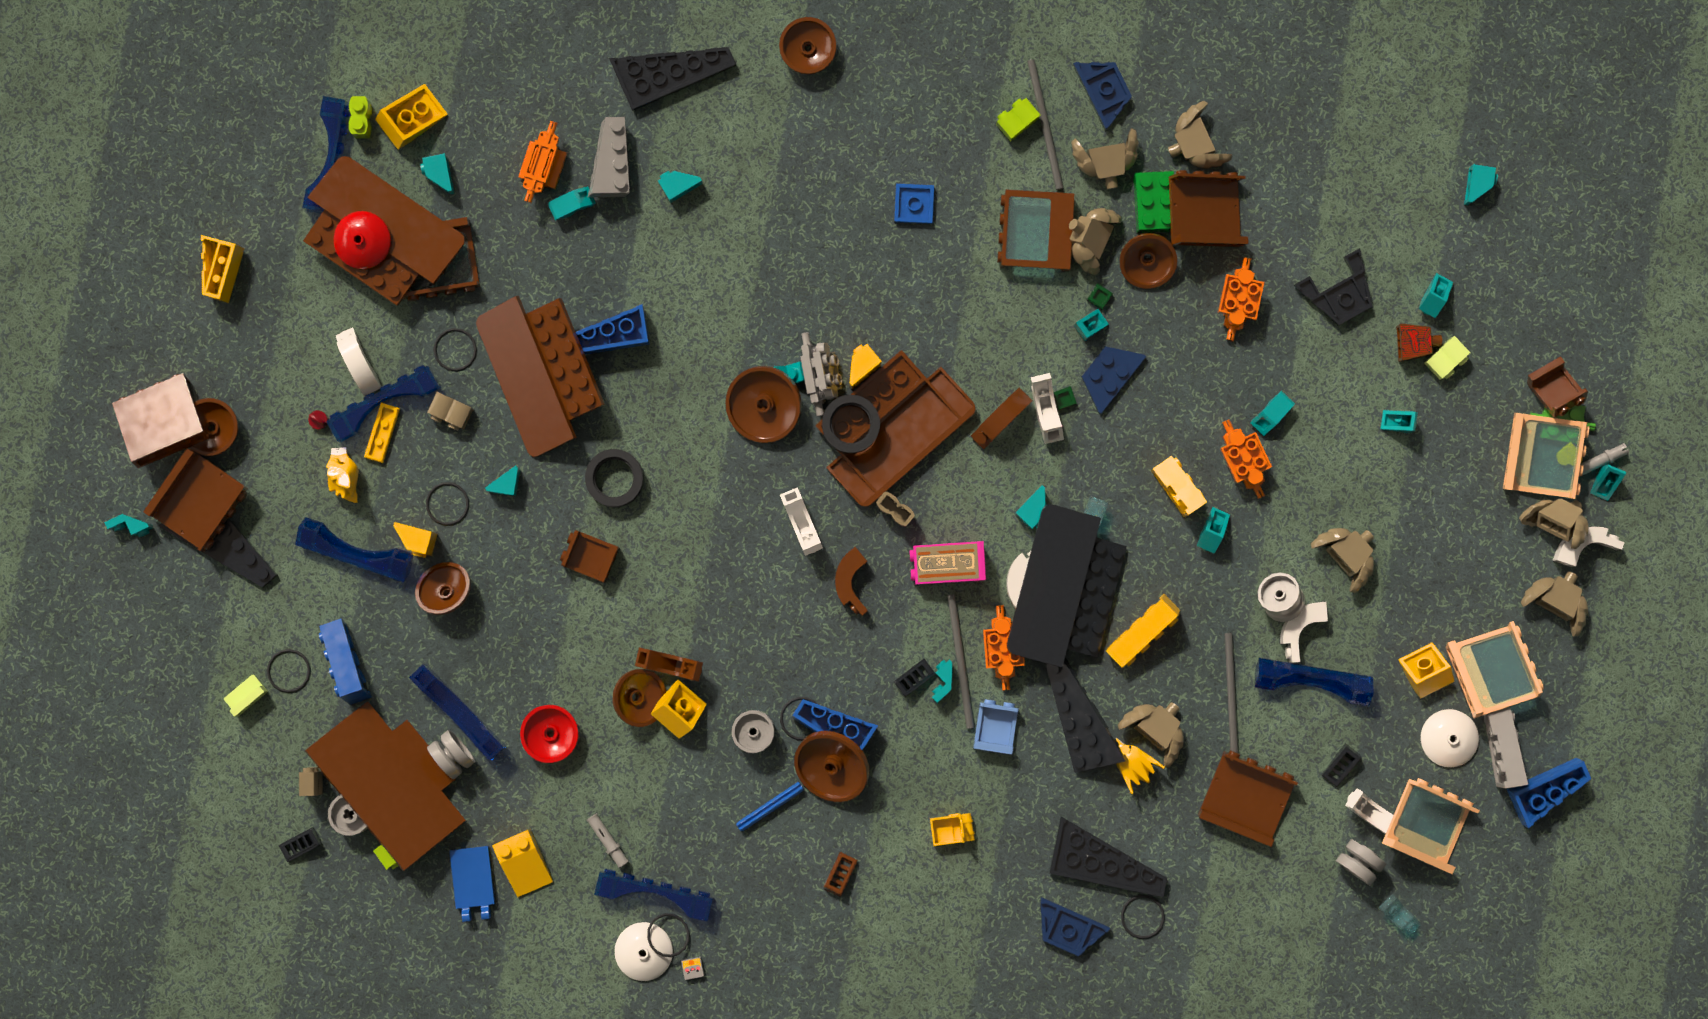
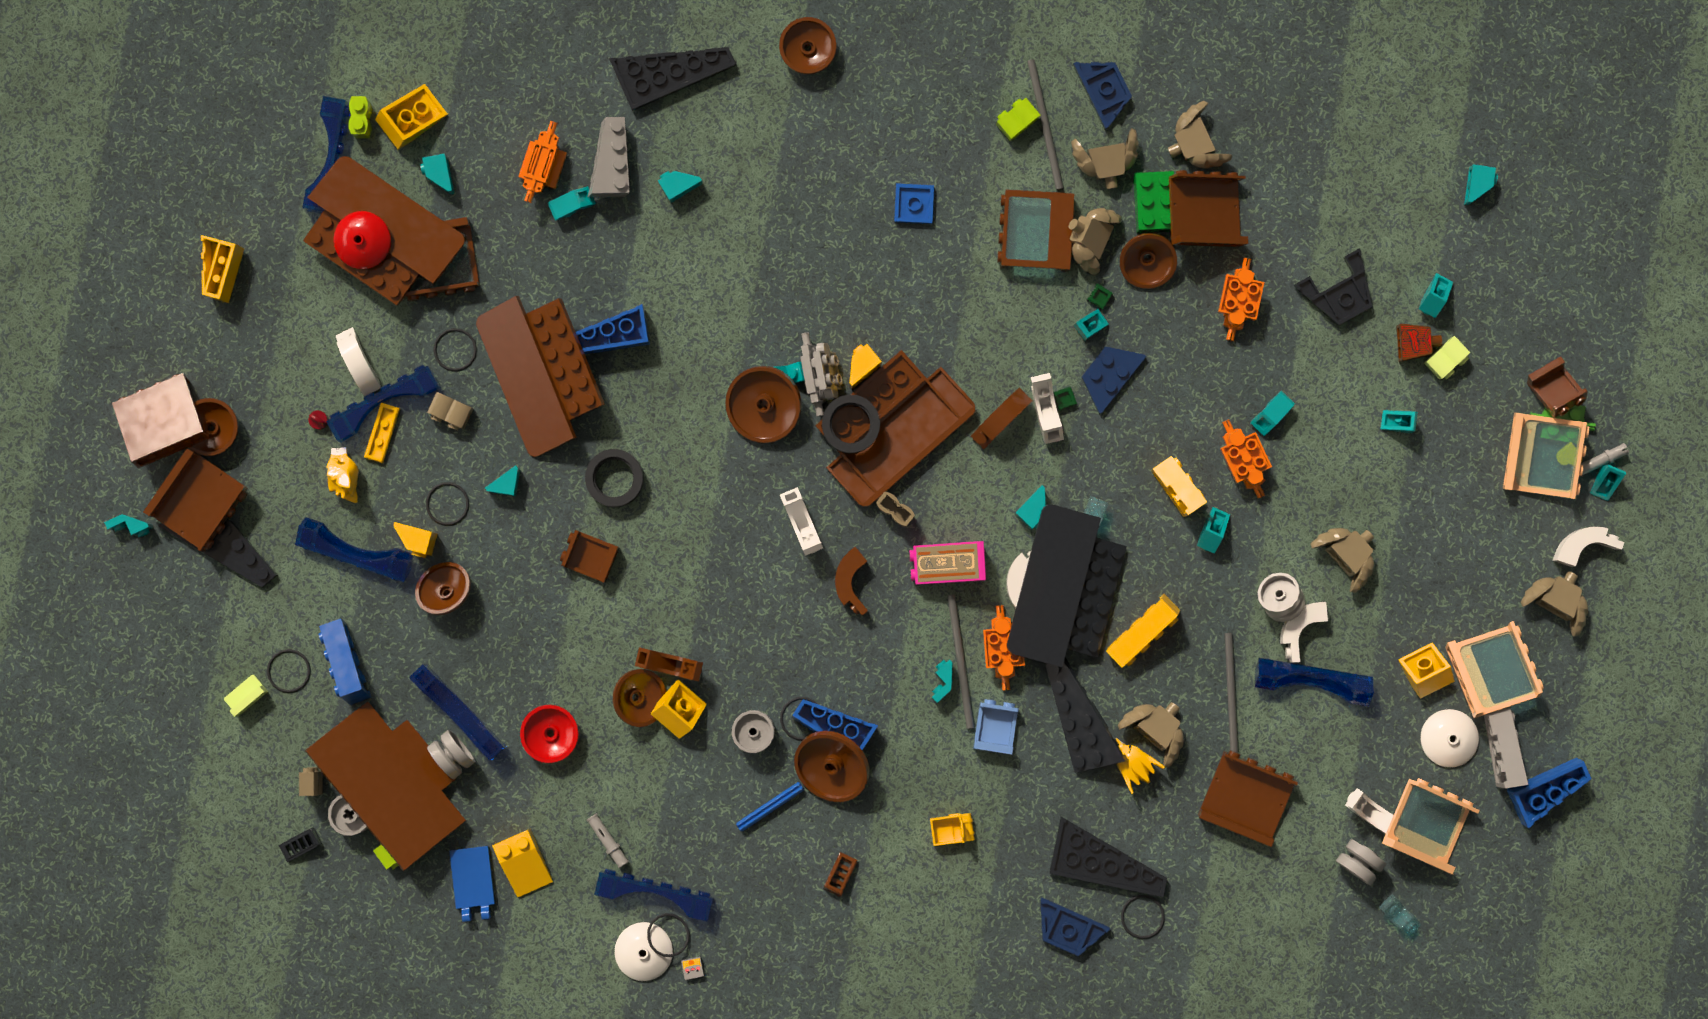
(905, 692): black slope -> none
(1336, 760): black slope -> none
(1559, 519): dark tan torso -> none

